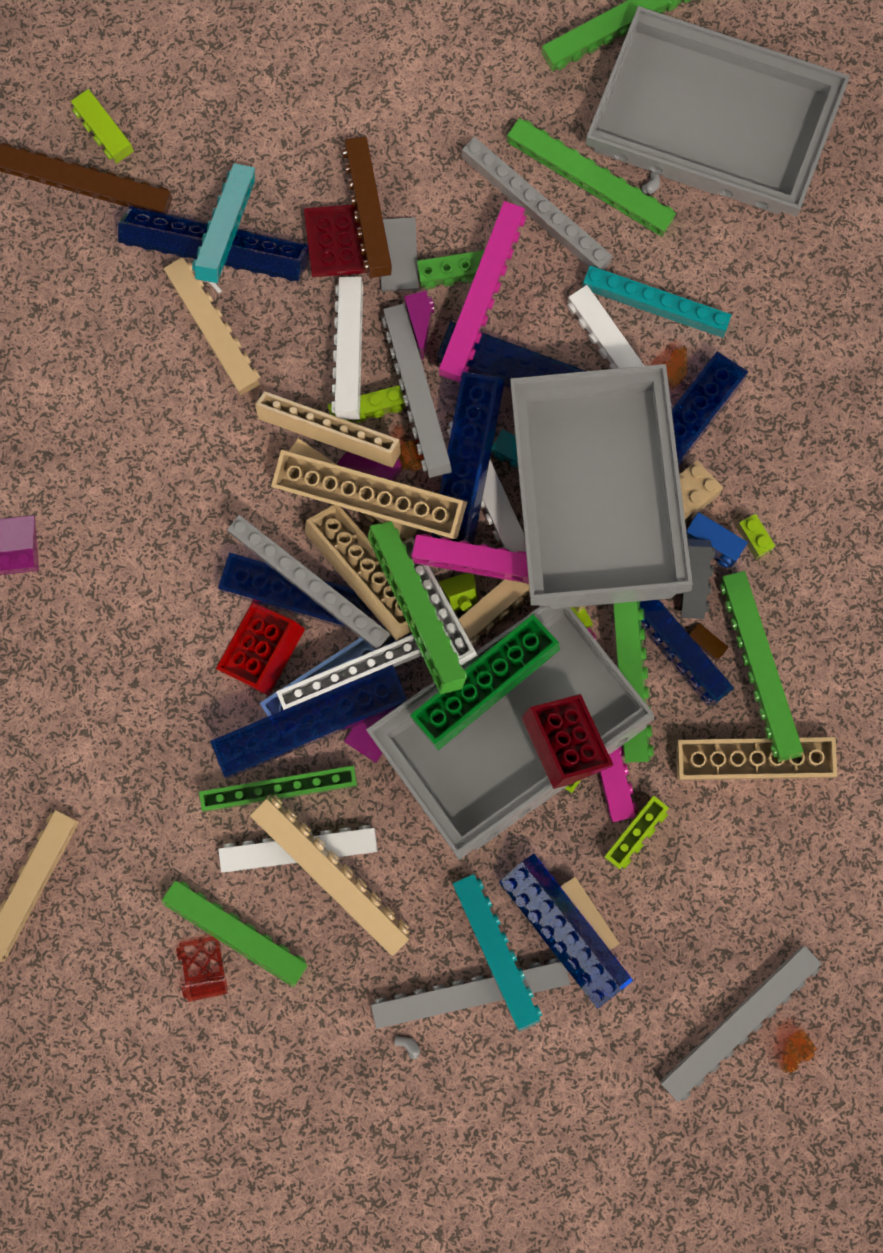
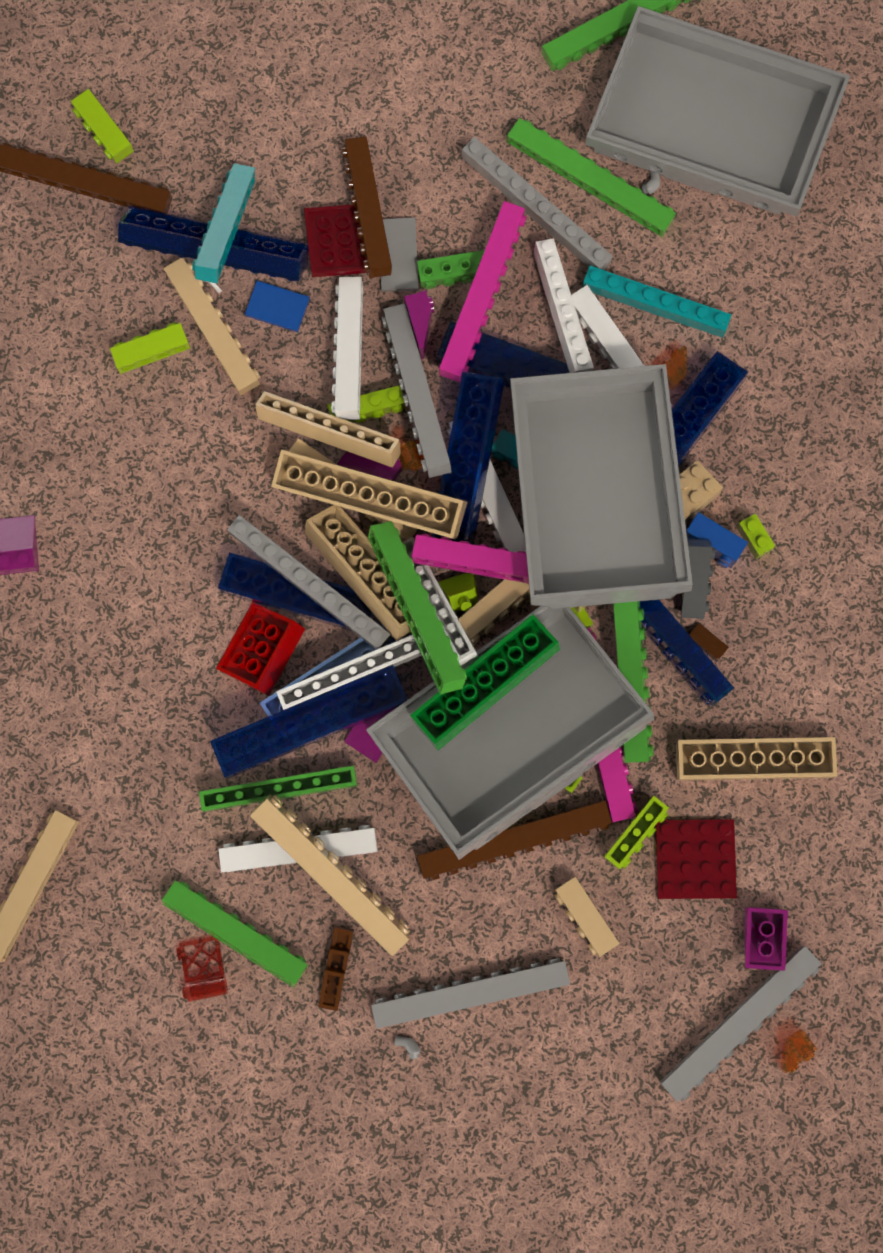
(150, 348): none -> lime brick
(277, 306): none -> blue tile
(336, 968): none -> reddish brown slope
(496, 952): teal brick -> none
(519, 838): none -> reddish brown brick
(562, 307): none -> white brick
(565, 931): clear blue brick -> none
(566, 740): dark red slope -> none
(696, 859): none -> dark red plate
(761, 667): bright green brick -> none
(765, 938): none -> magenta slope

